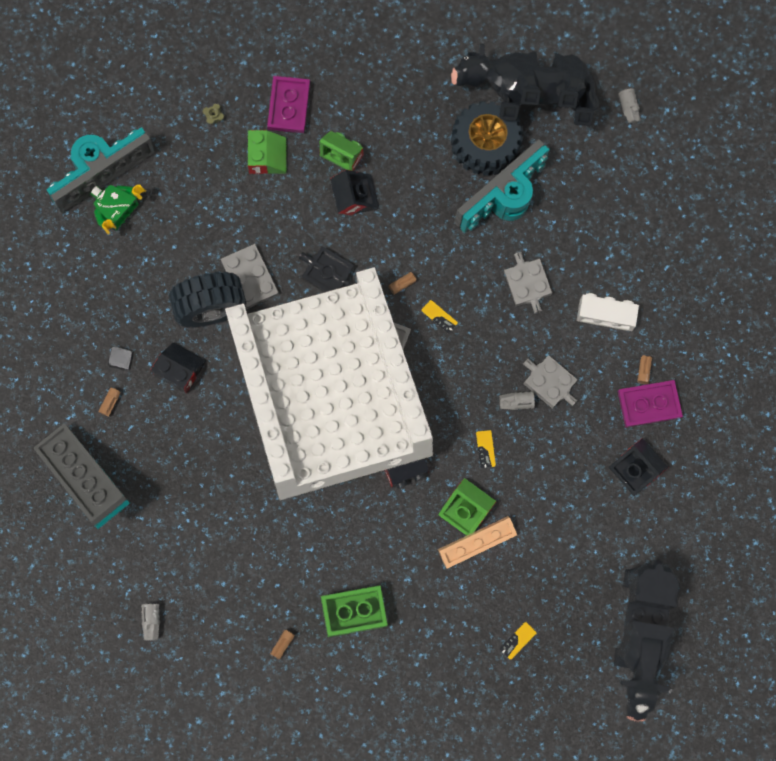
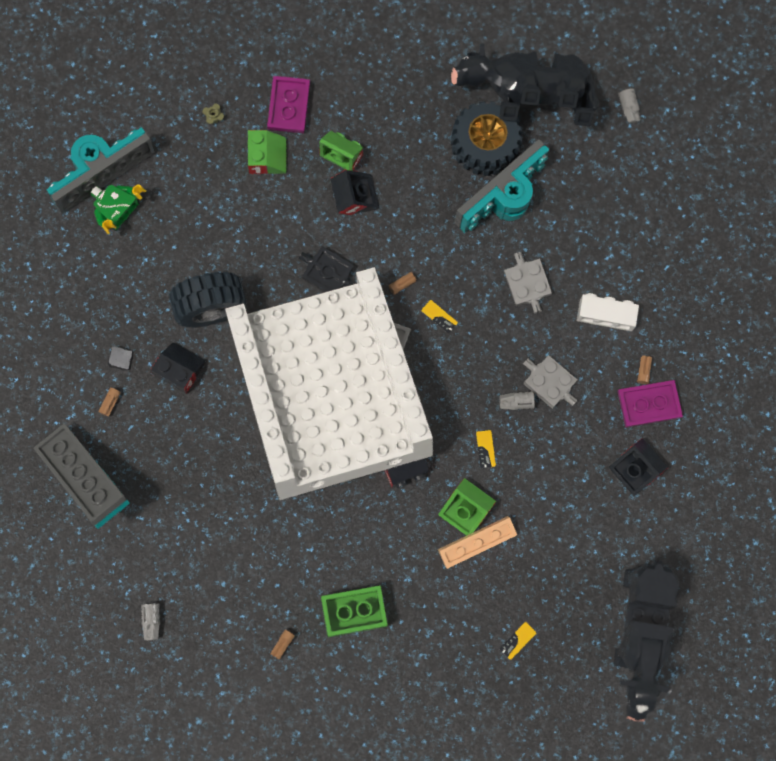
(253, 275): light grey plate -> none

